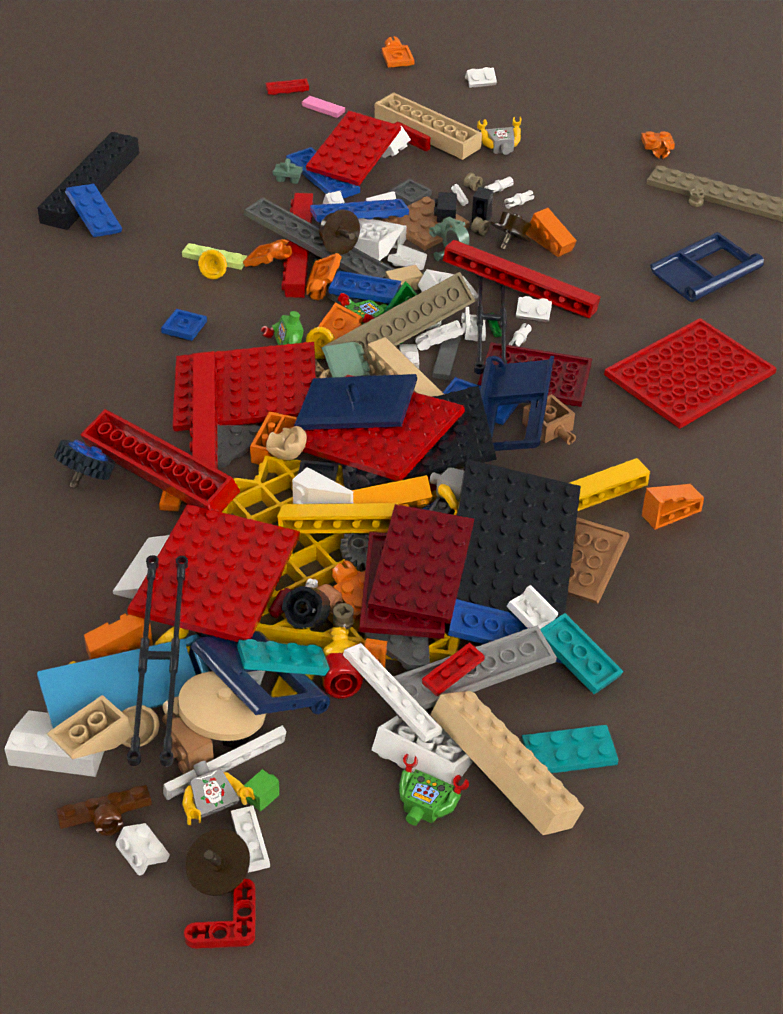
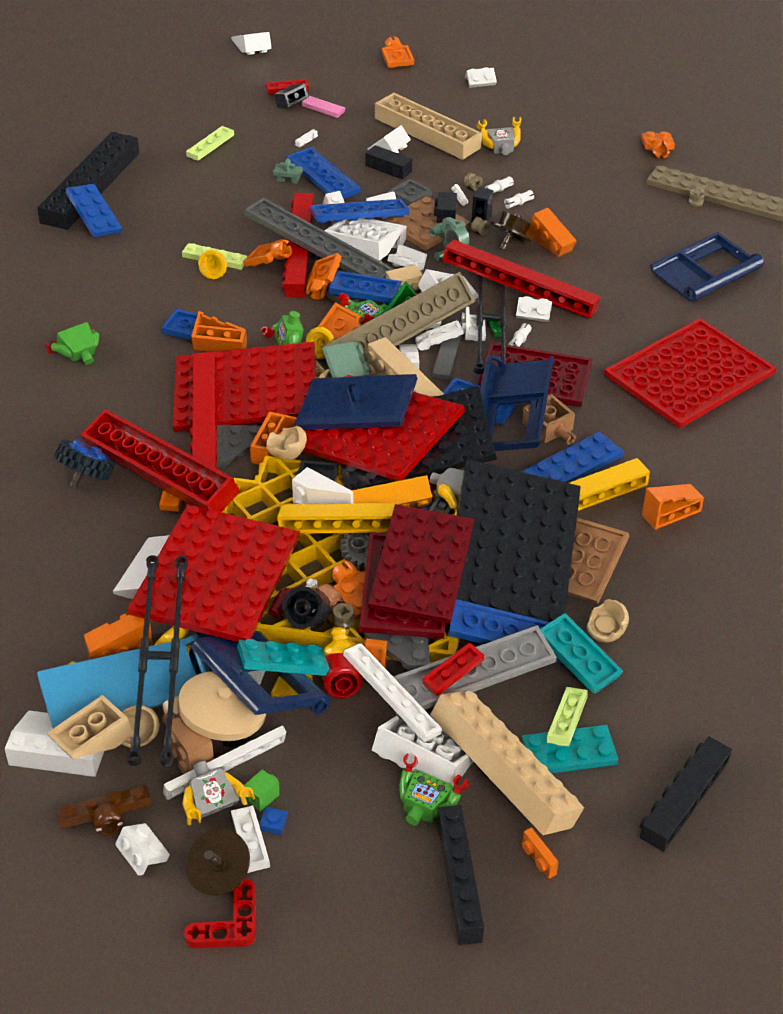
(76, 343): none -> bright green torso
(209, 143): none -> yellowish green plate
(217, 336): none -> orange wedge
(253, 42): none -> white slope
(273, 820): none -> blue plate
(291, 95): none -> black brick
(304, 139): none -> white axle
(340, 231): dark brown piece -> none
(353, 148): red plate -> none
(388, 162): none -> black brick
(417, 138): red plate -> none
(460, 875): none -> black brick
(532, 609): white bracket -> none
(540, 853): none -> orange plate
(567, 716): none -> yellowish green plate
(578, 459): none -> blue plate
(608, 621): none -> tan piece
(685, 794): none -> black brick

